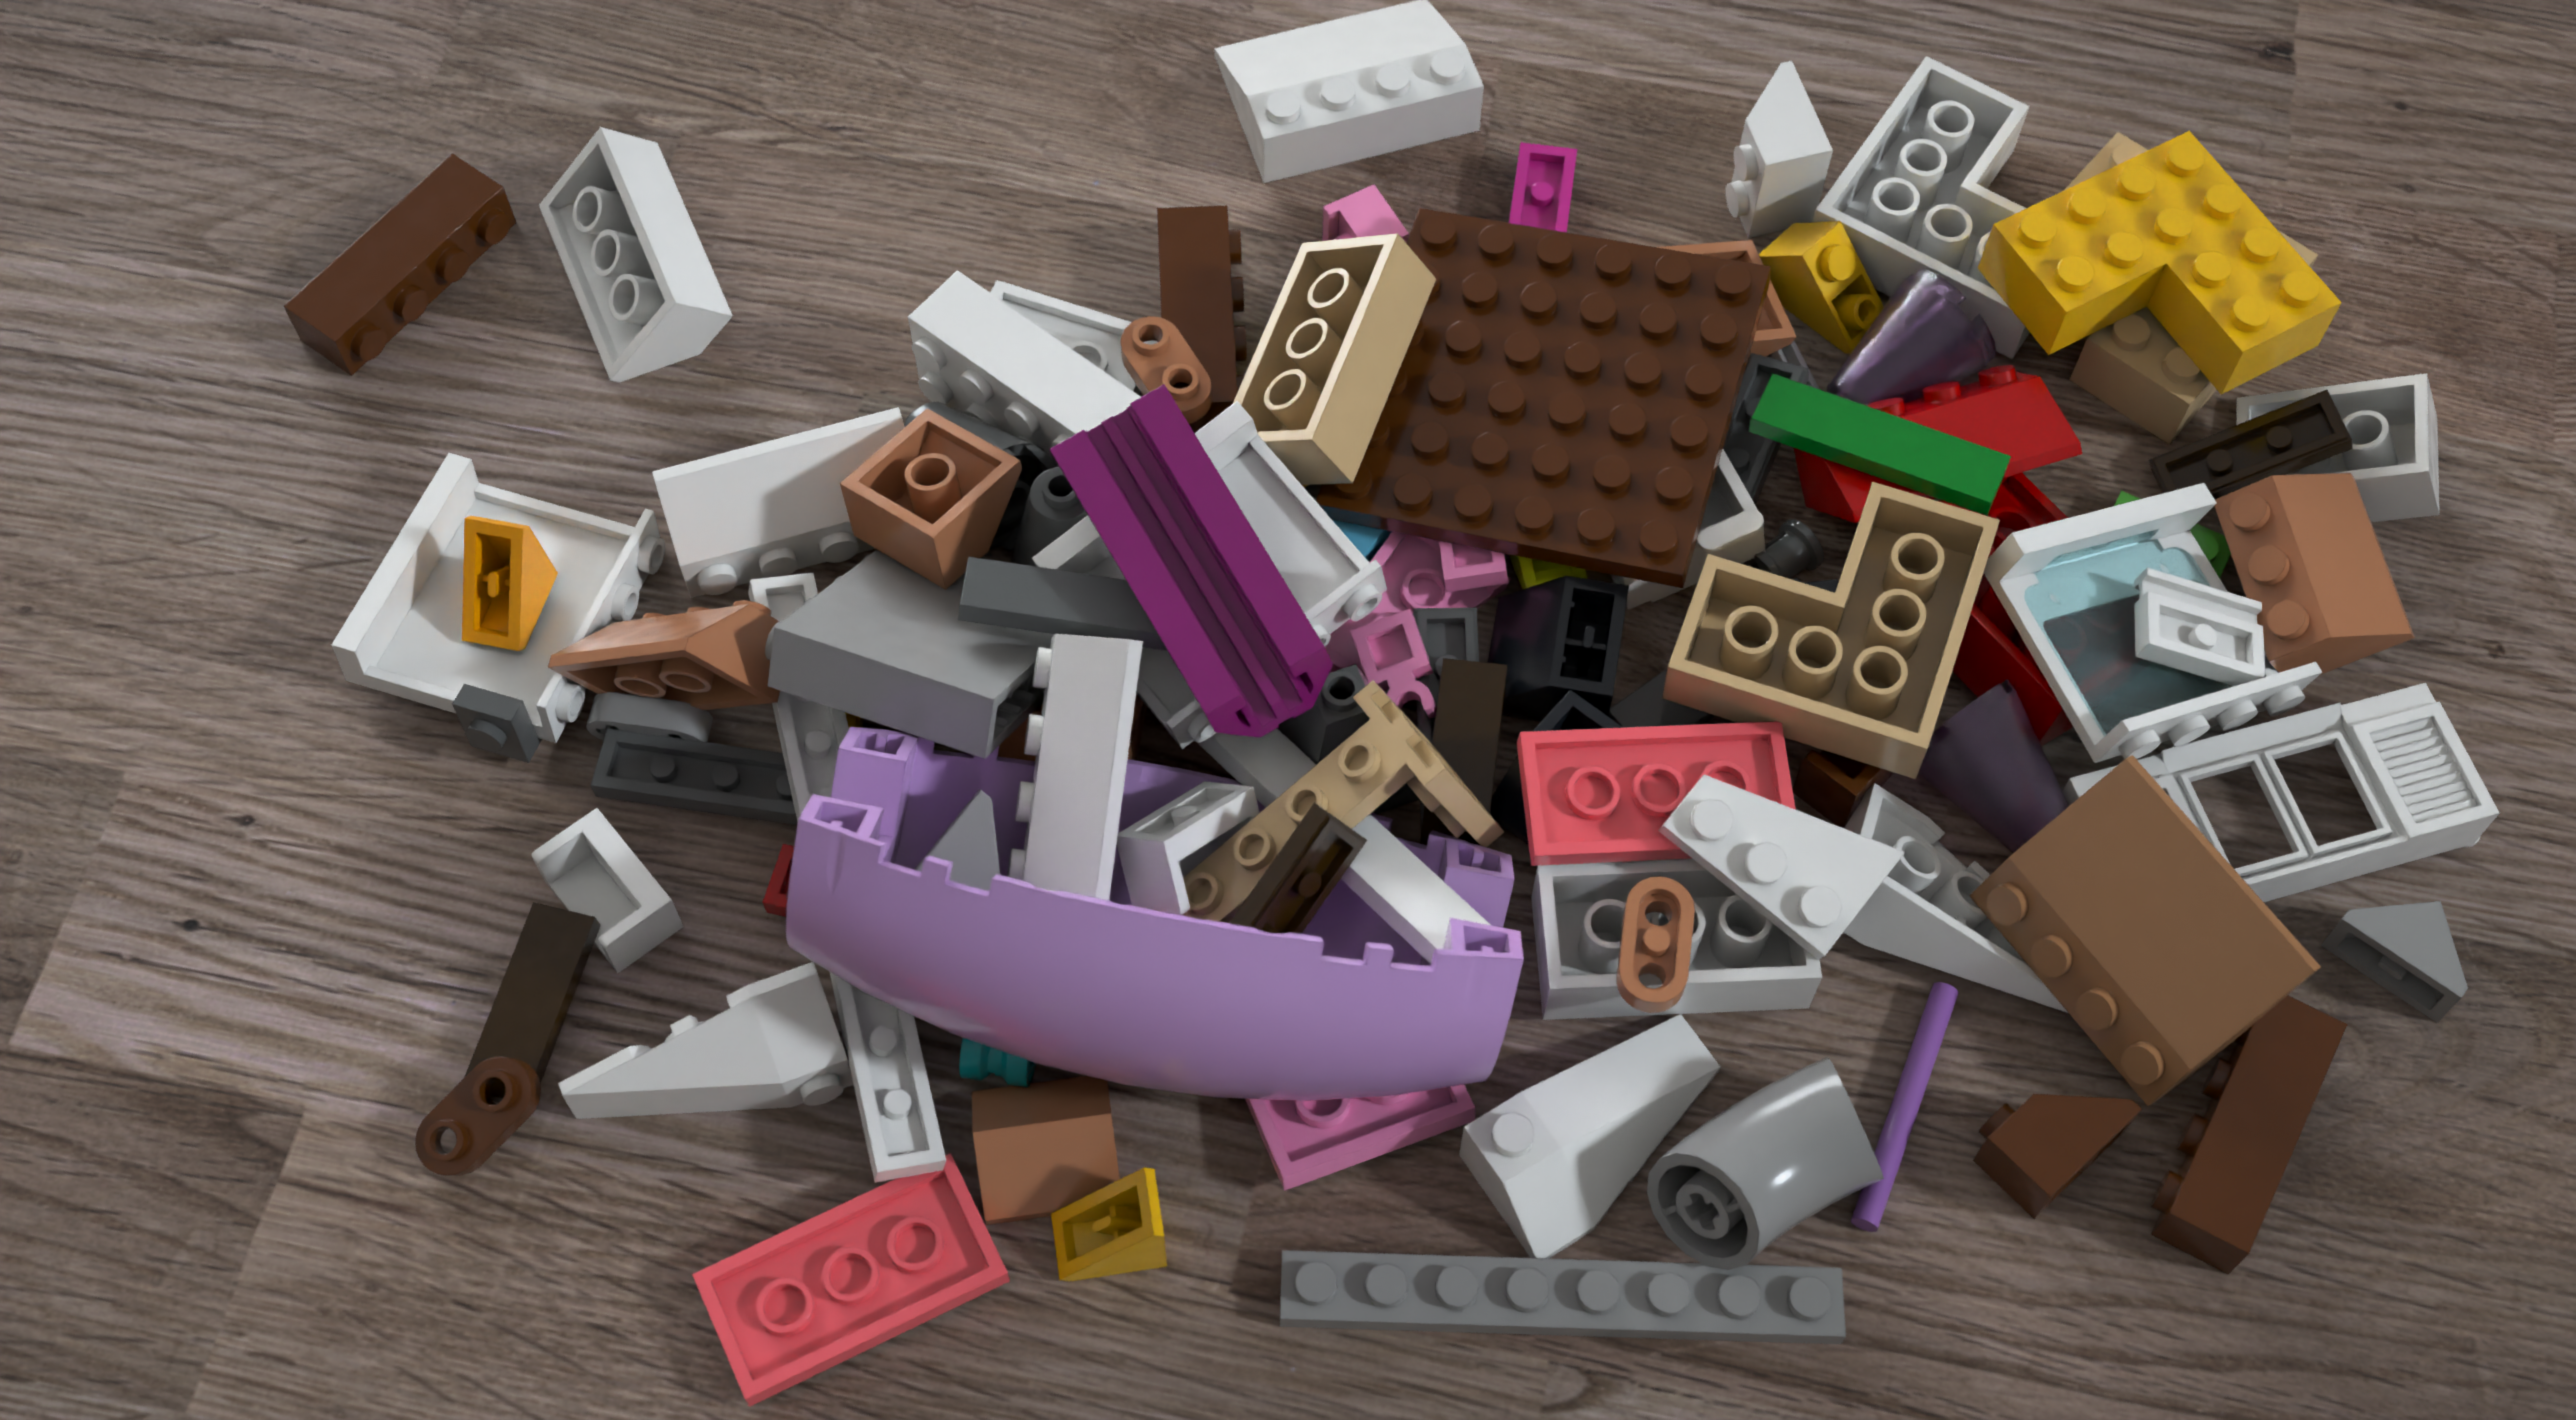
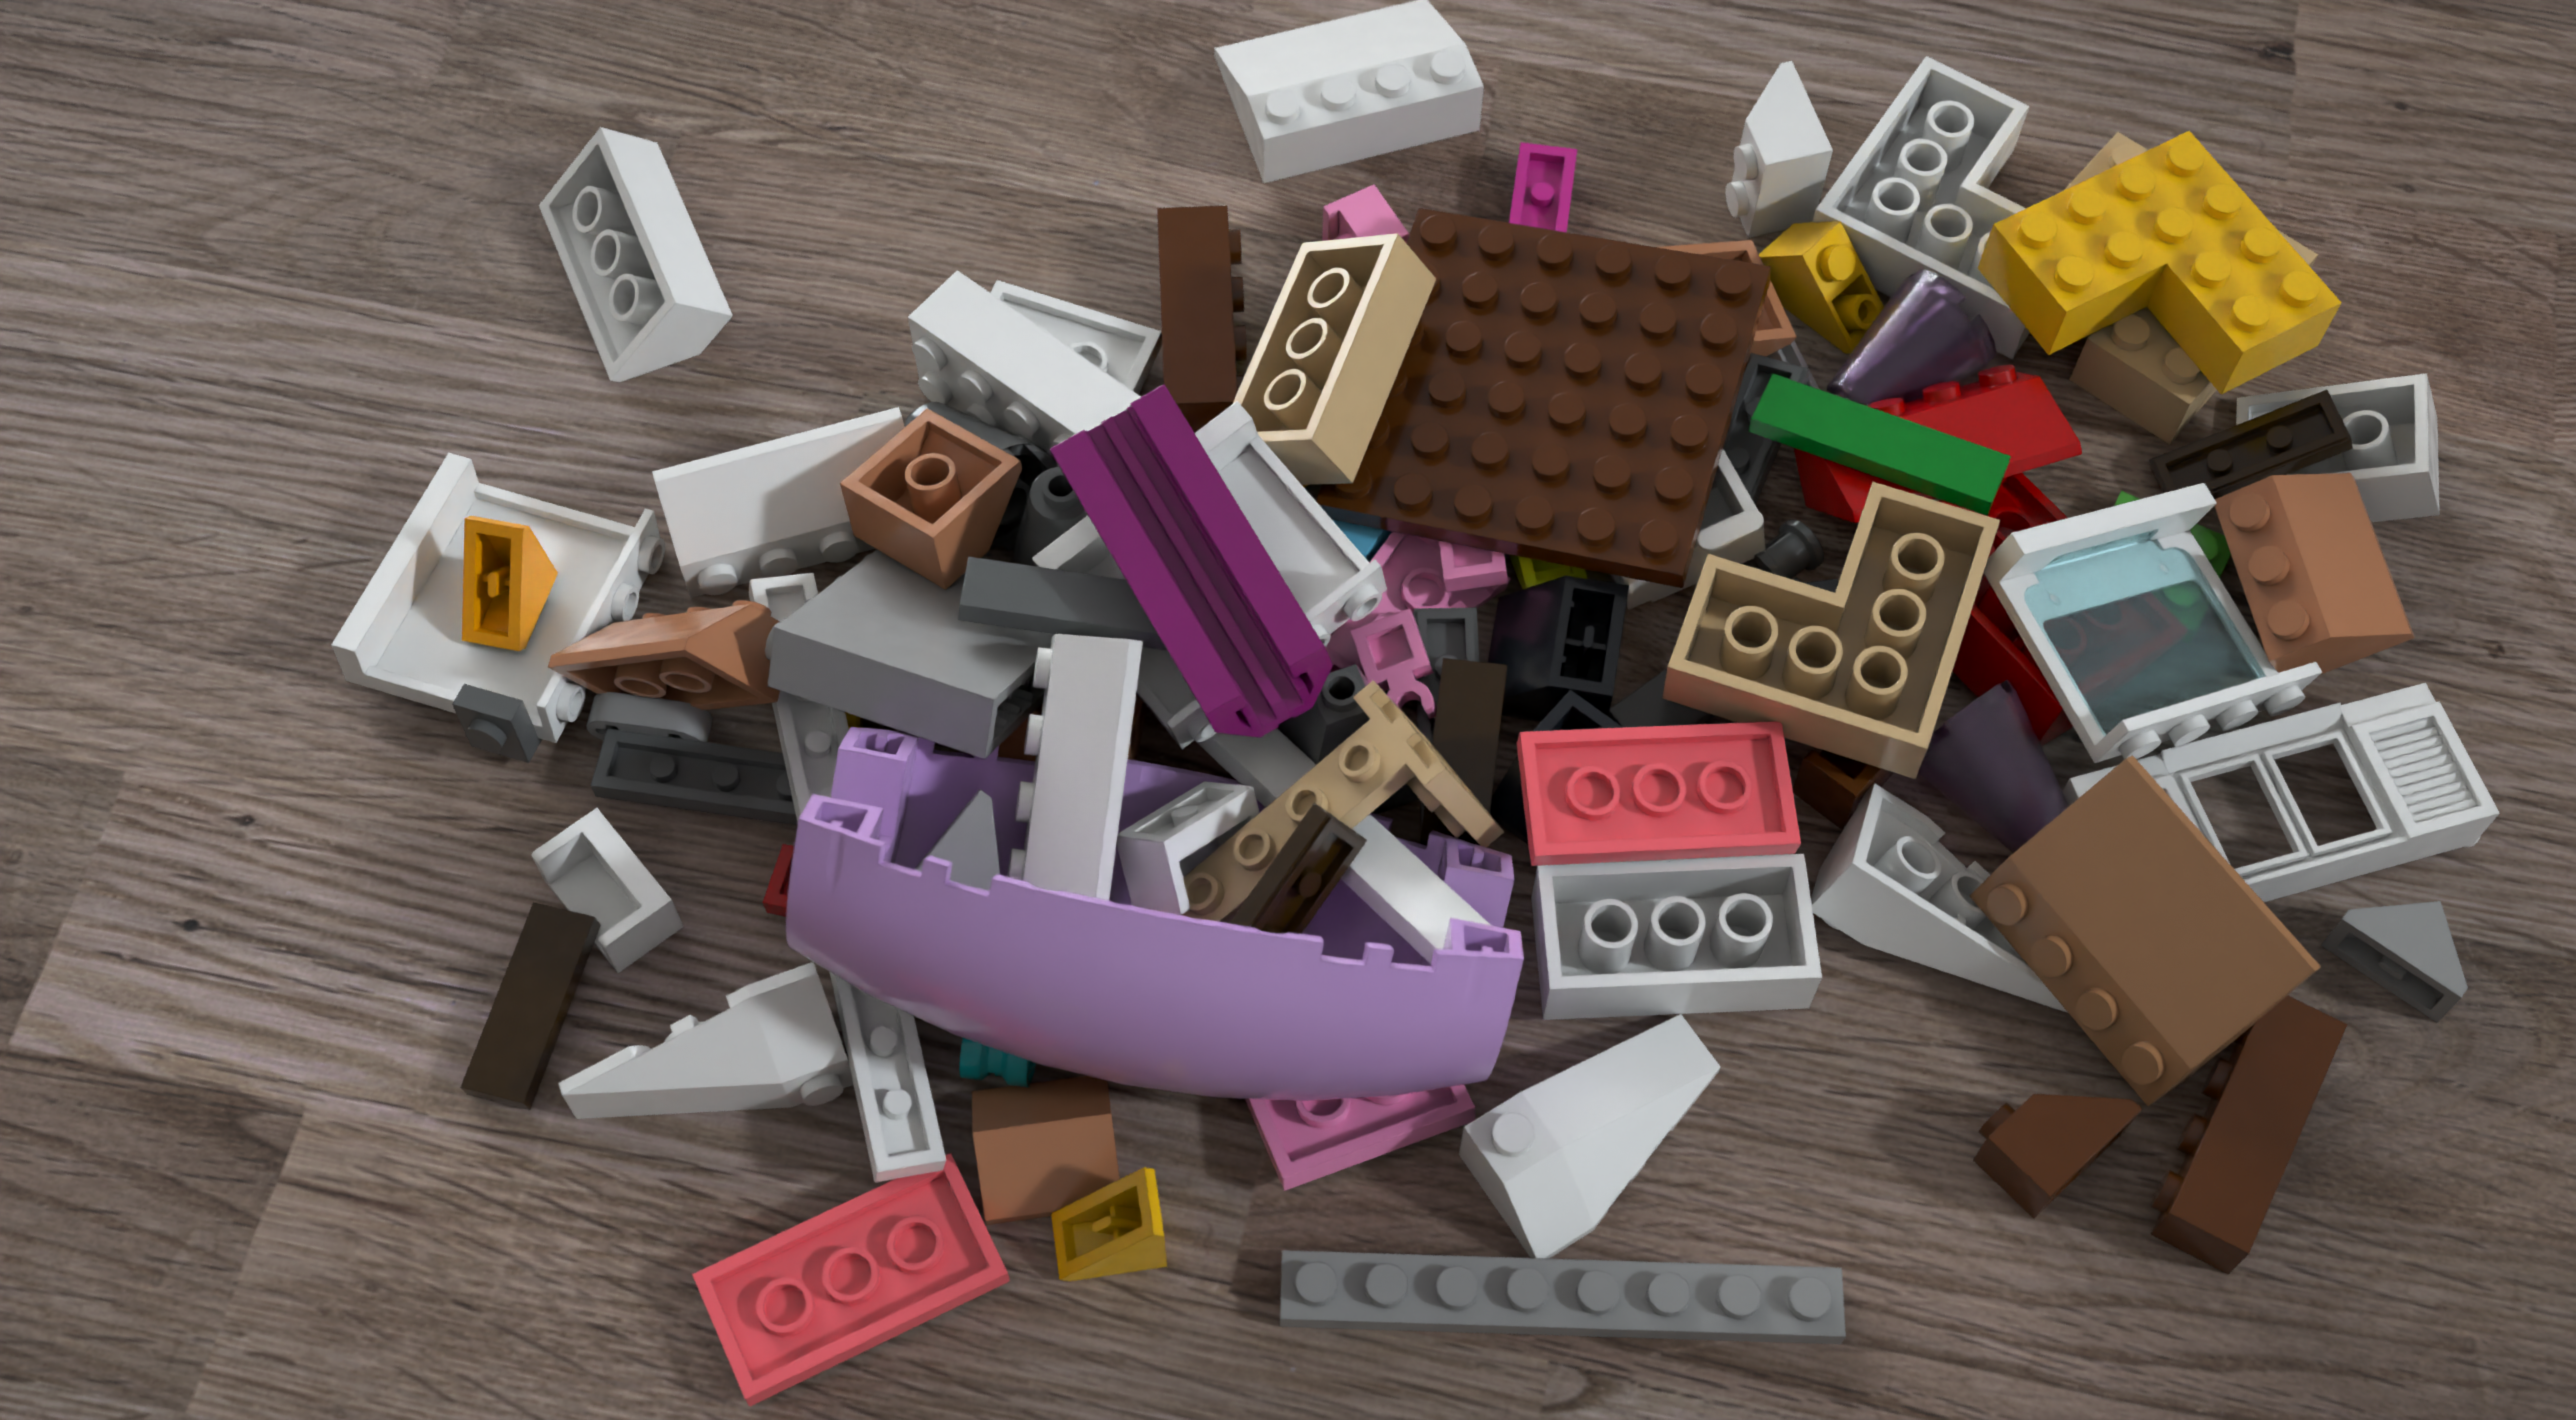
(401, 264): reddish brown brick -> none
(475, 1118): reddish brown plate -> none
(1167, 364): nougat plate -> none
(1655, 948): nougat plate -> none
(1762, 1168): light grey brick -> none
(1780, 860): white wing -> none
(1906, 1104): medium lavender bar -> none
(2198, 628): white plate -> none

